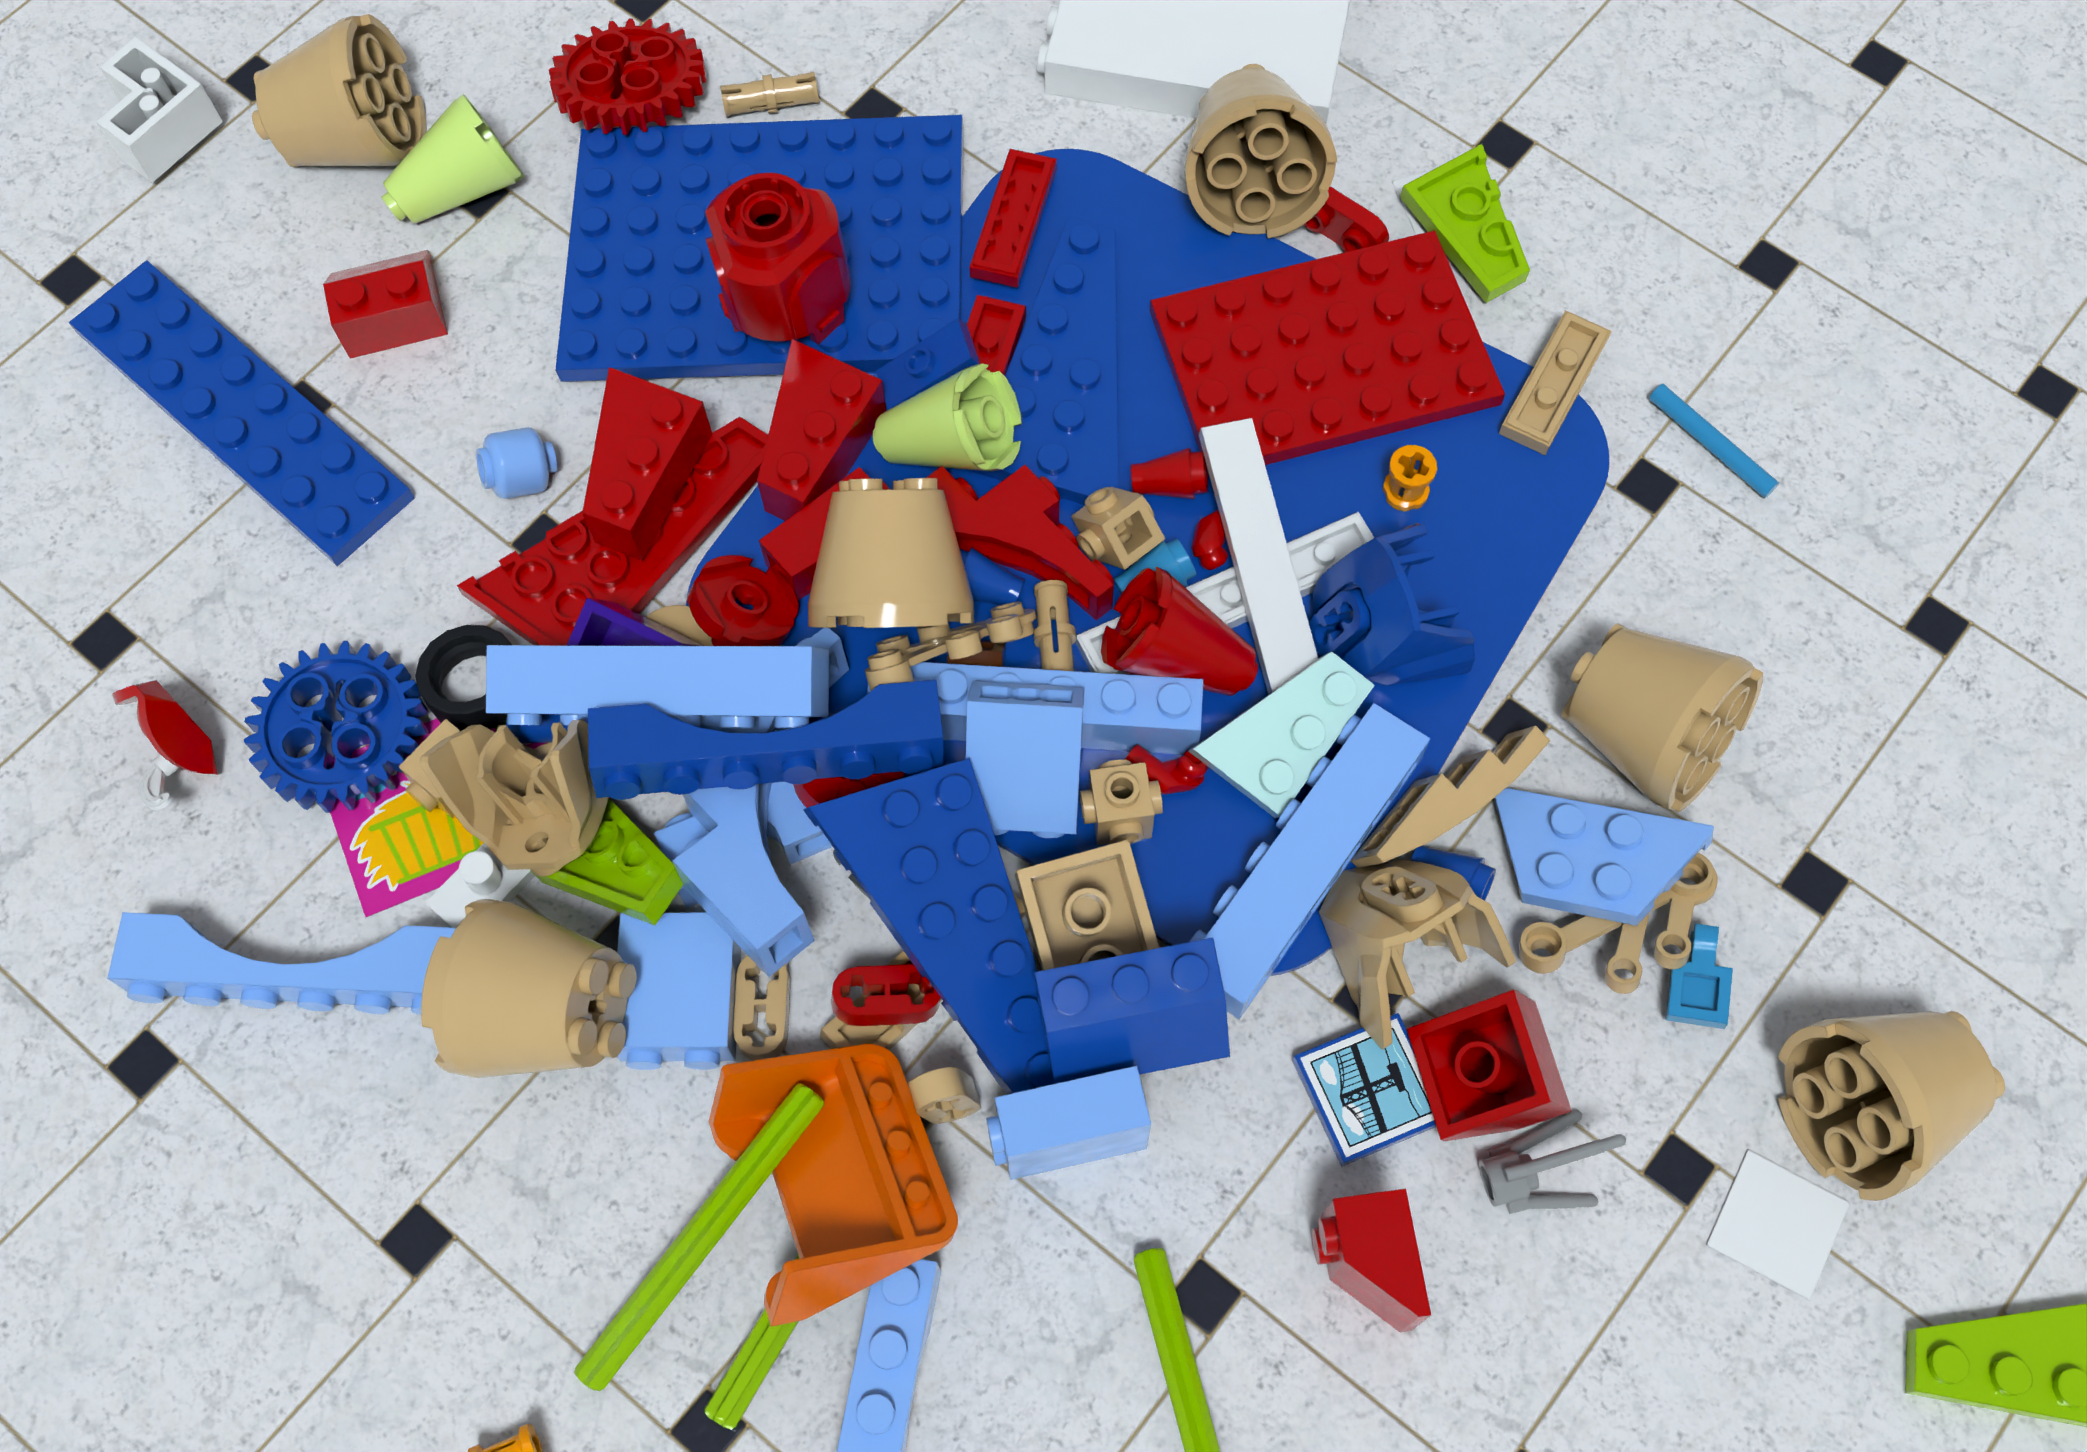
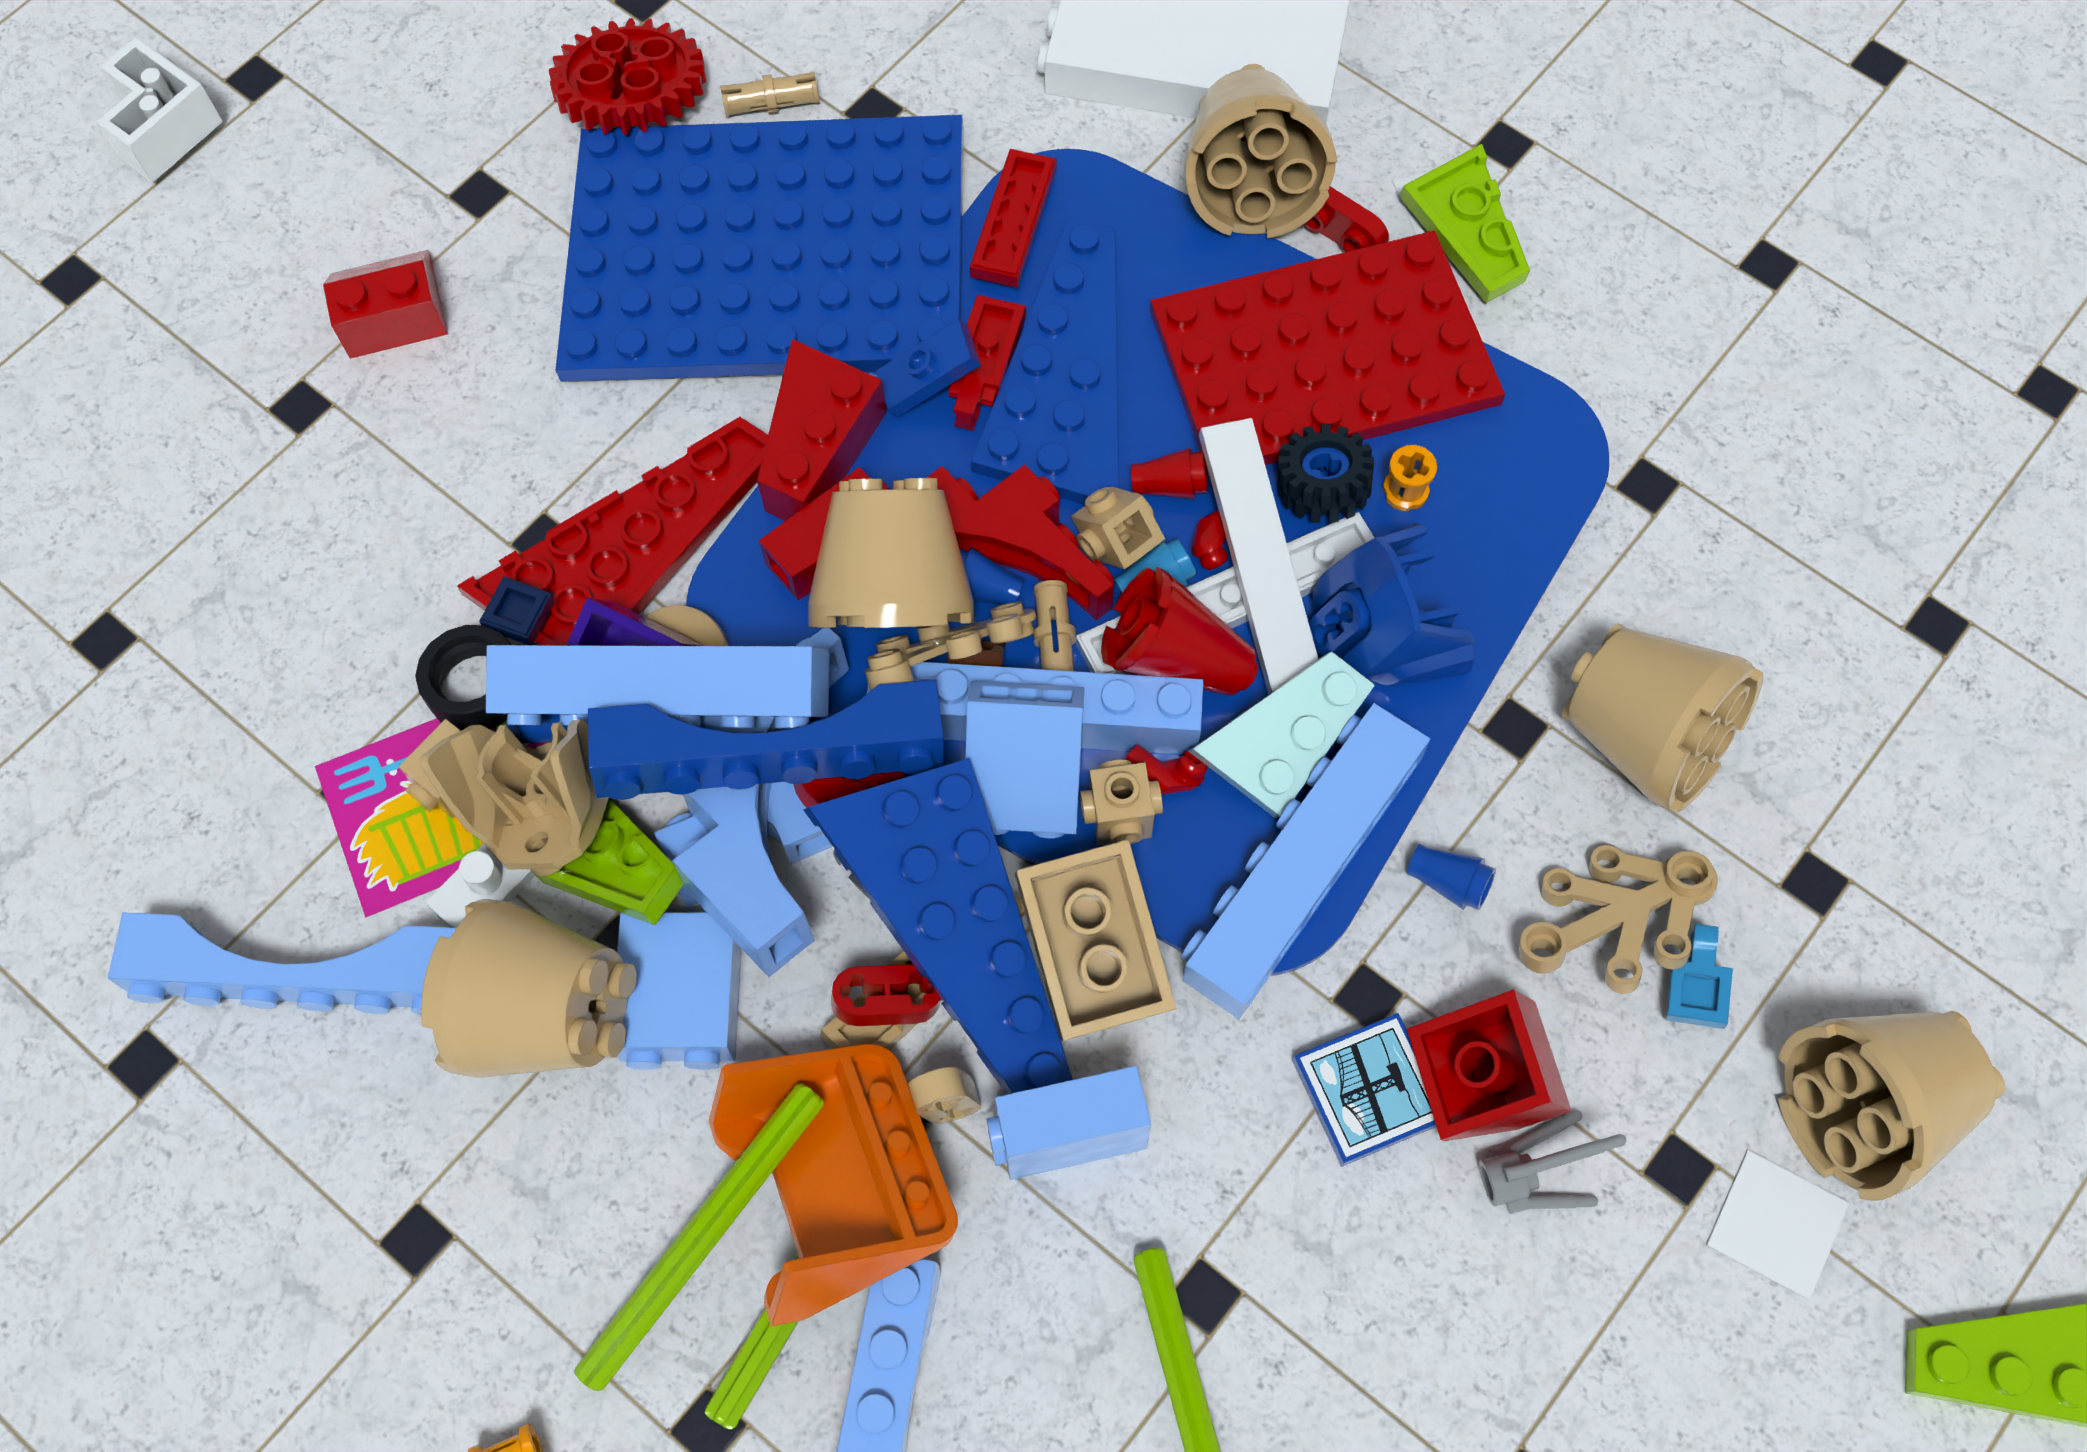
(171, 734): red hat -> none
(243, 412): blue plate -> none
(289, 726): blue gear -> none
(340, 99): tan cone -> none
(450, 166): yellowish green cone -> none
(515, 463): light blue head -> none
(517, 610): none -> dark blue tile
(640, 460): red wedge -> none
(729, 624): red plate -> none
(748, 1005): tan beam -> none
(778, 258): red piece -> none
(954, 424): yellowish green cone -> none
(1134, 1010): blue slope -> none
(1311, 492): none -> black bush
(1375, 1255): red slope -> none
(1394, 903): tan piece -> none
(1443, 802): tan slope -> none
(1555, 382): tan tile -> none
(1594, 855): light blue wing -> none
(1714, 440): dark azure bar -> none

